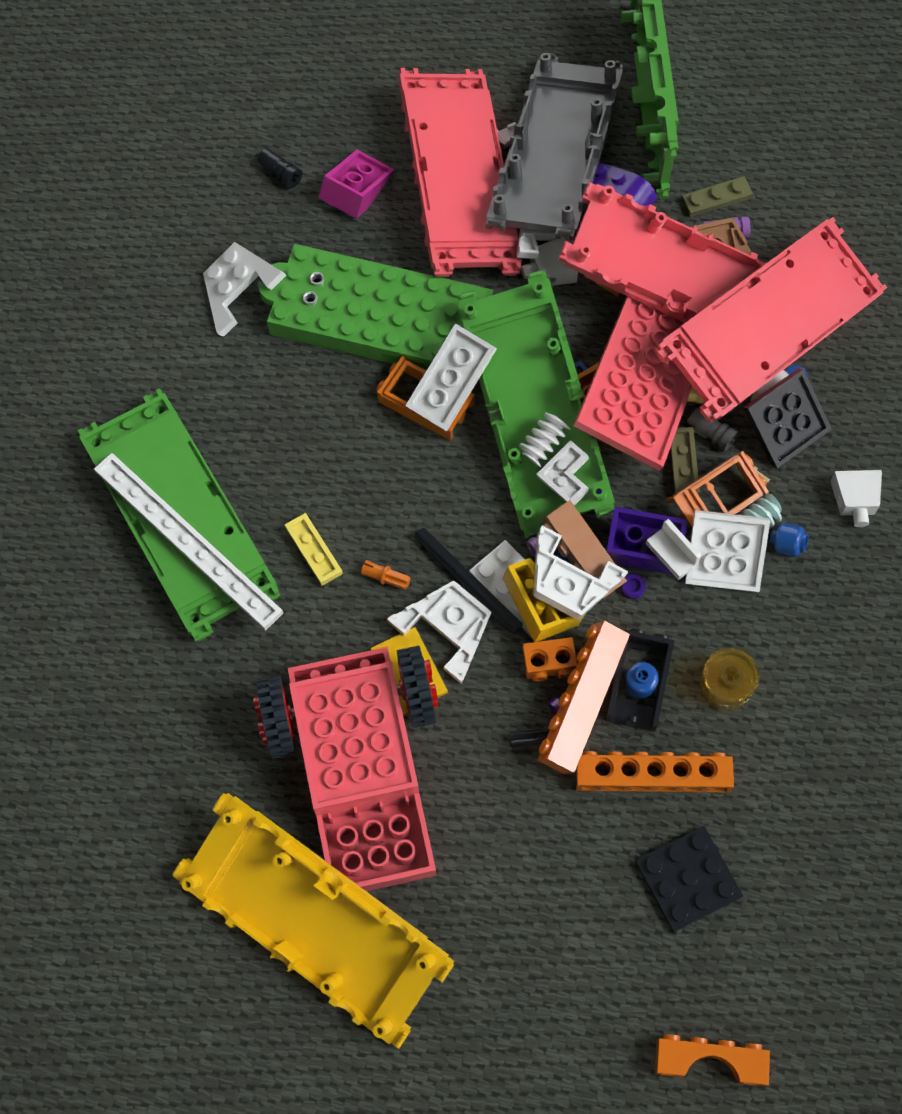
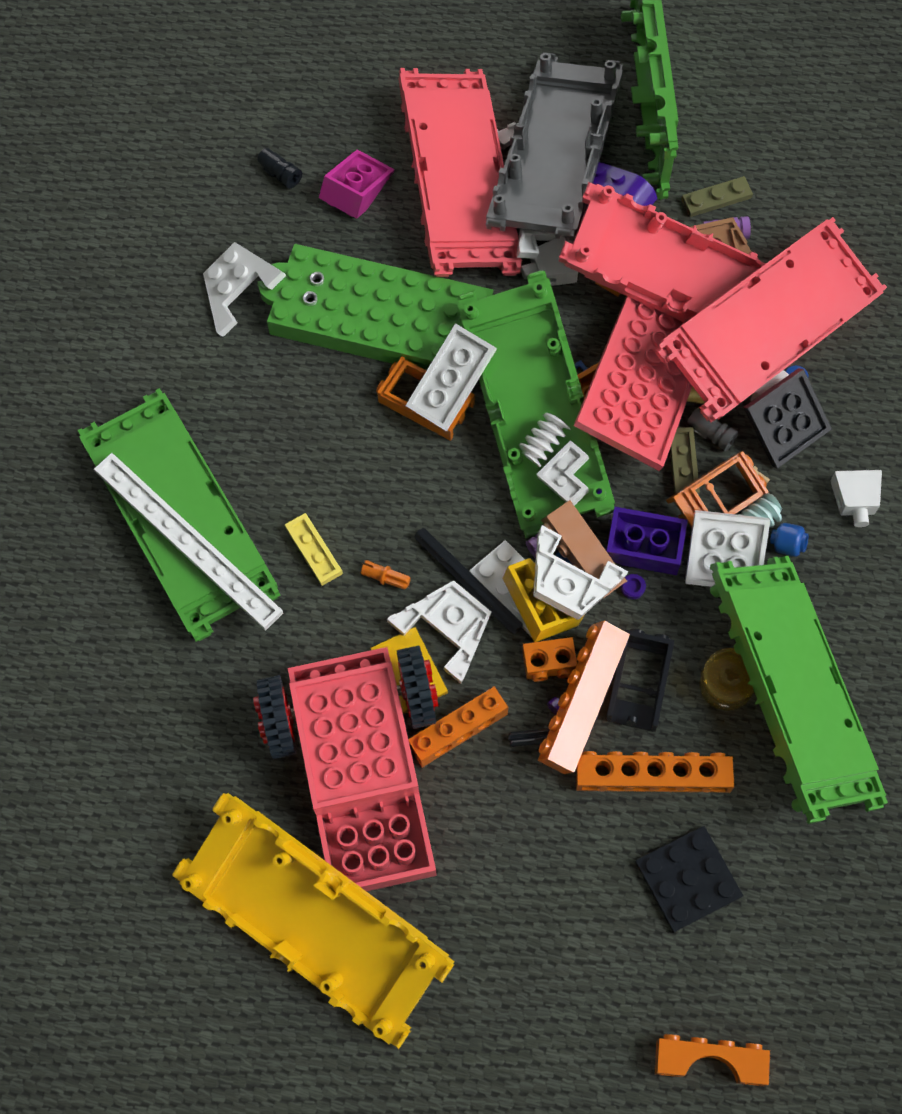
(458, 726): none -> orange brick
(633, 680): blue head -> none
(674, 550): white panel -> none
(798, 687): none -> bright green piece

